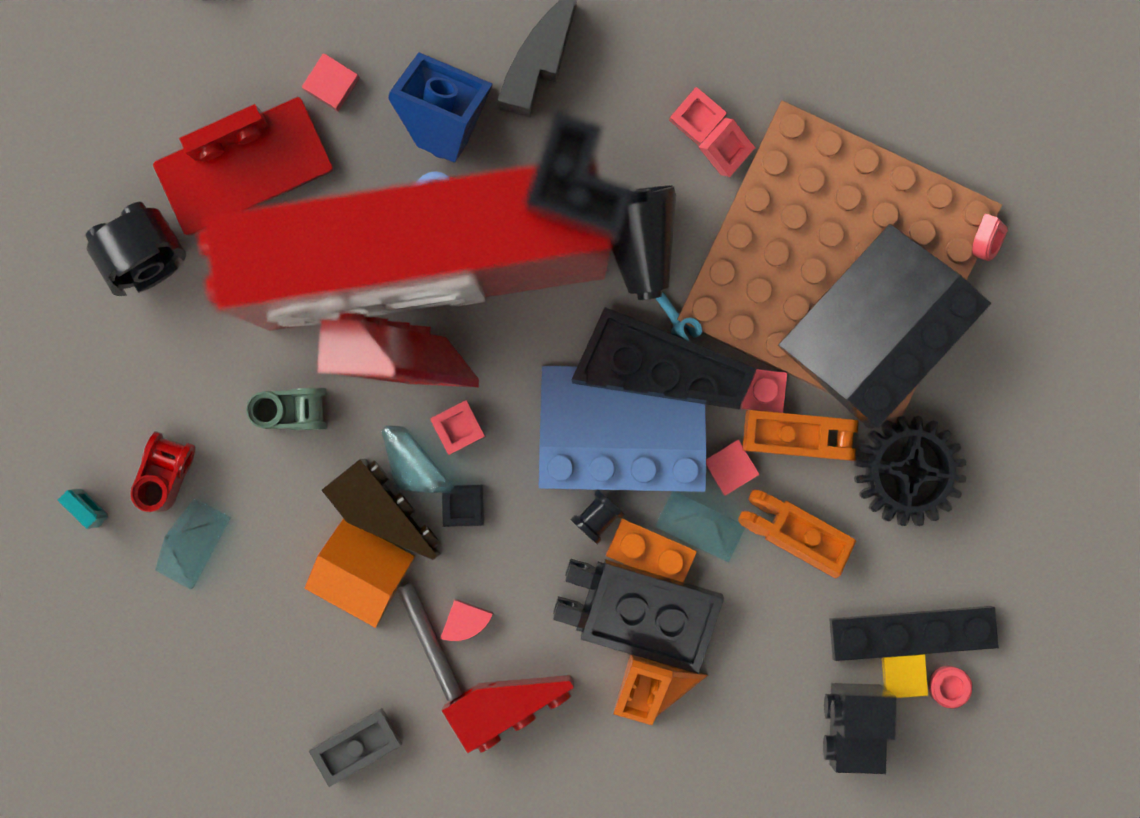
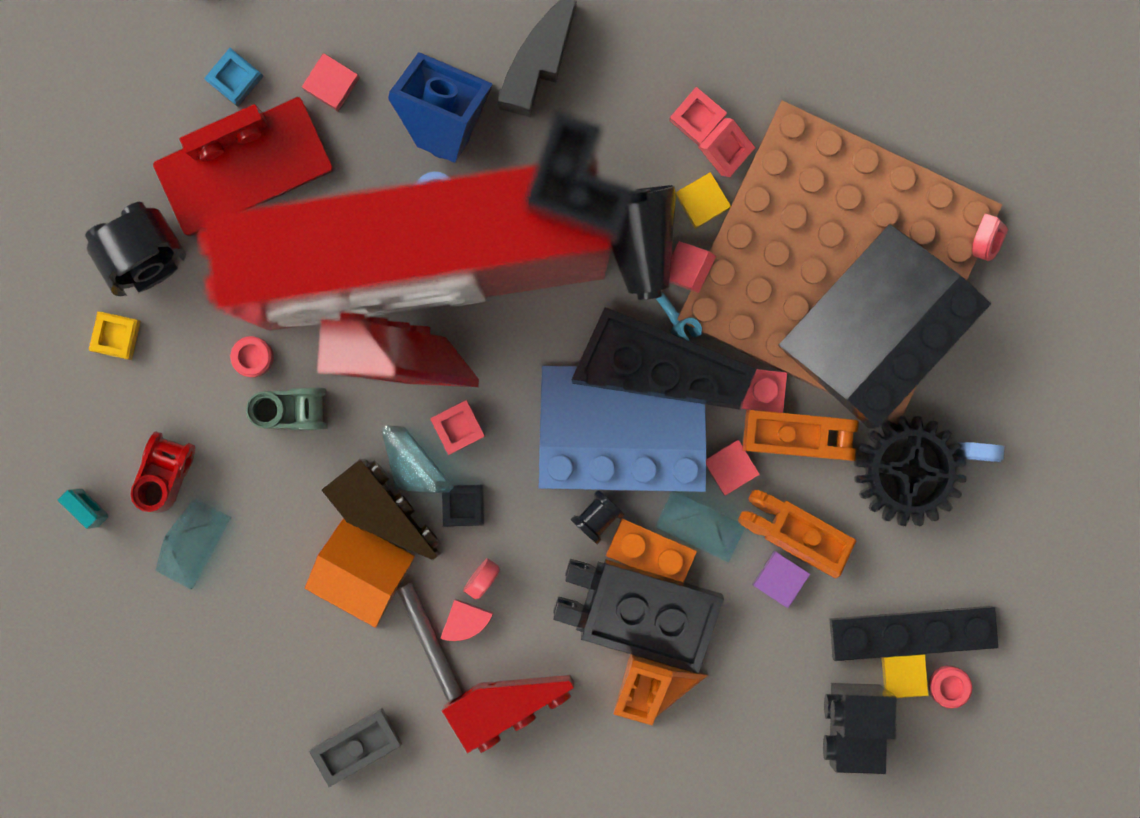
(114, 335): none -> yellow tile
(233, 77): none -> dark azure tile
(252, 357): none -> coral tile
(481, 579): none -> coral tile
(690, 266): none -> coral tile
(702, 200): none -> yellow tile
(781, 579): none -> medium lavender tile
(981, 452): none -> light blue tile

